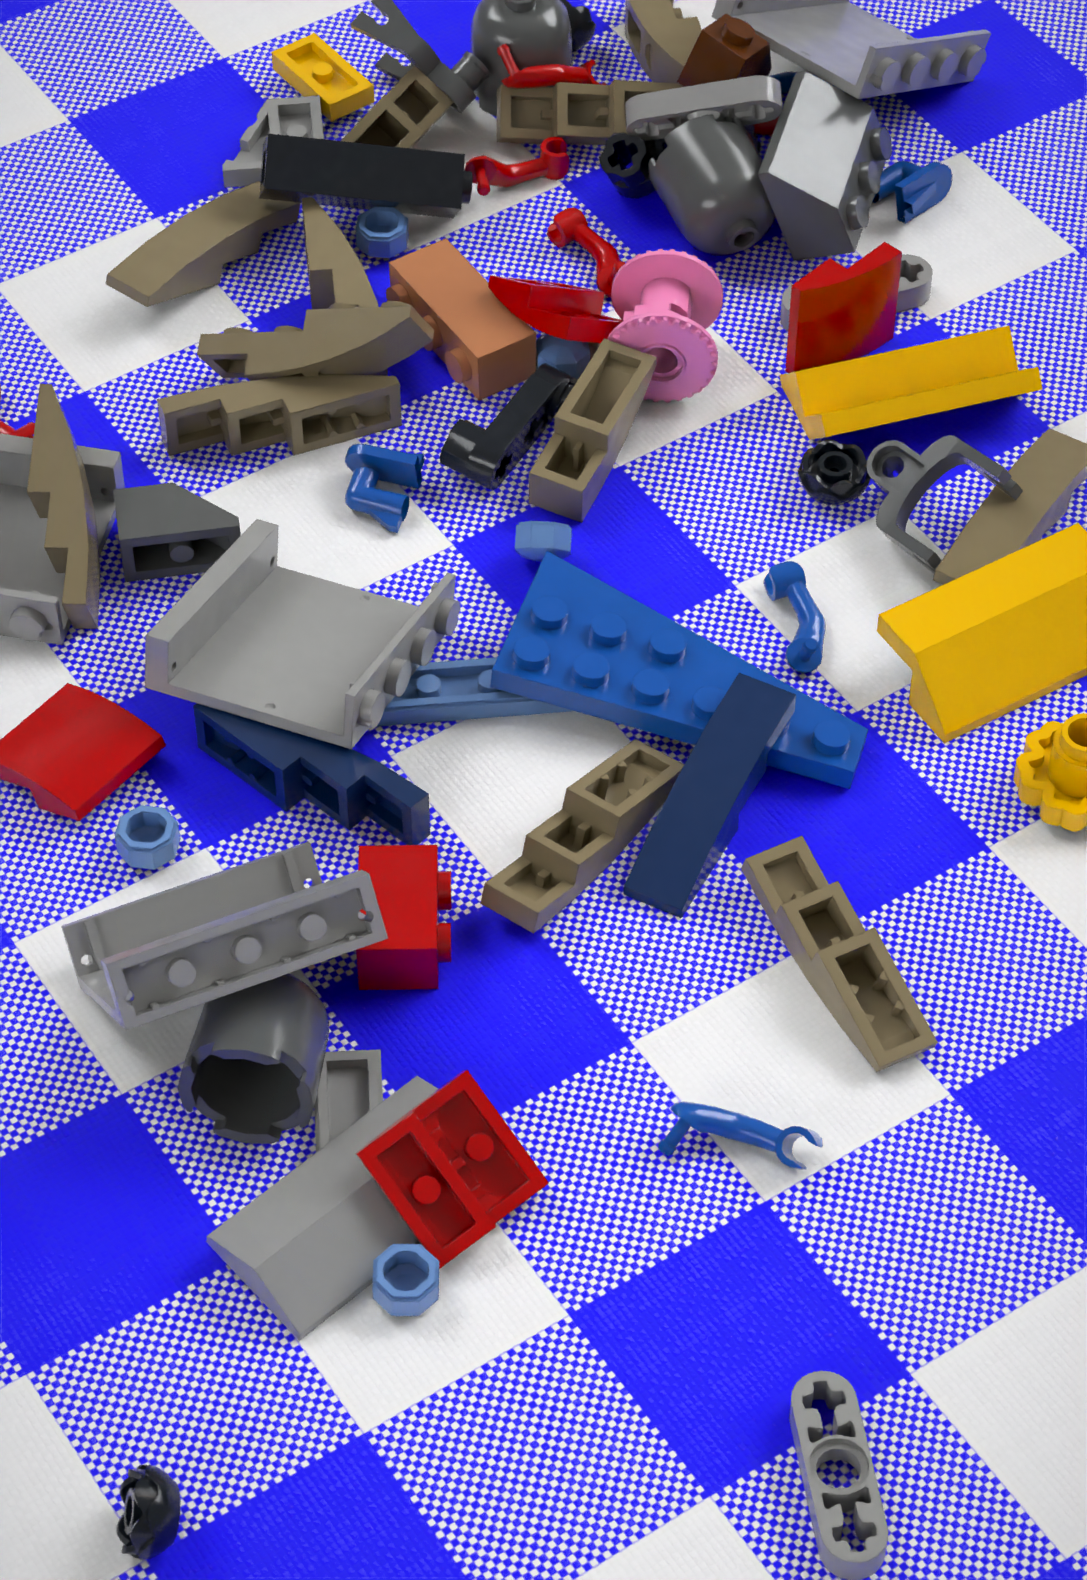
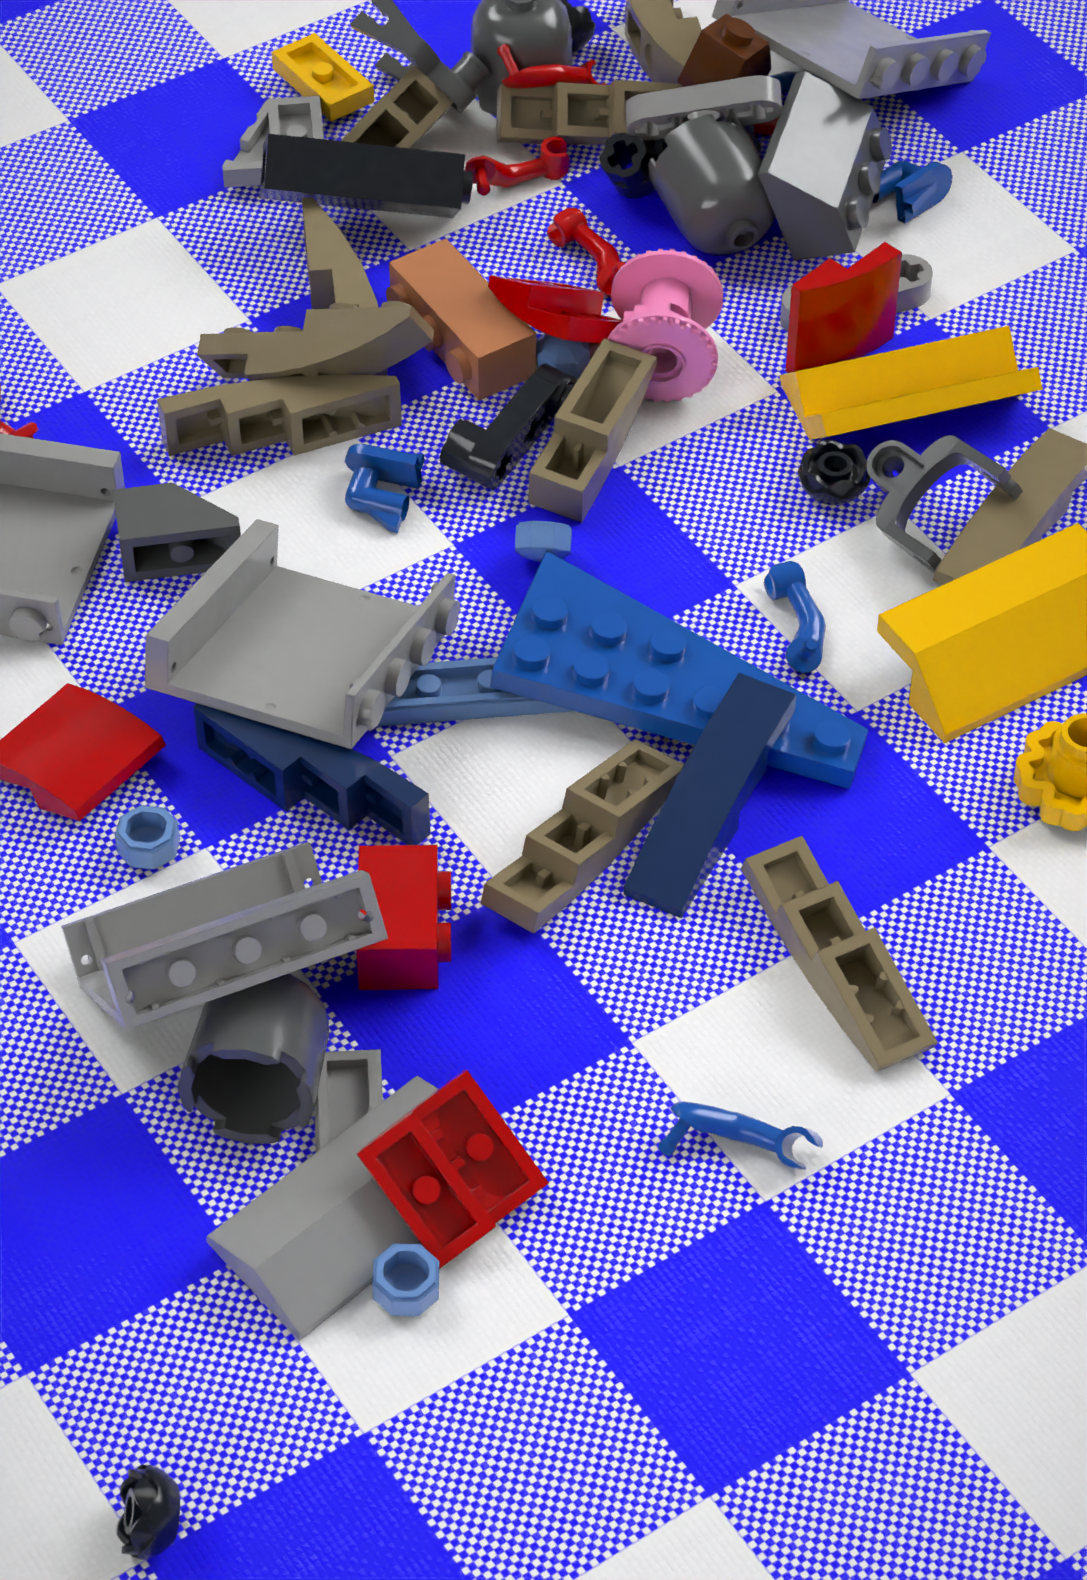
(62, 495): dark tan slope -> none
(196, 246): dark tan slope -> none
(382, 232): medium blue tile -> none
(829, 1503): light grey beam -> none

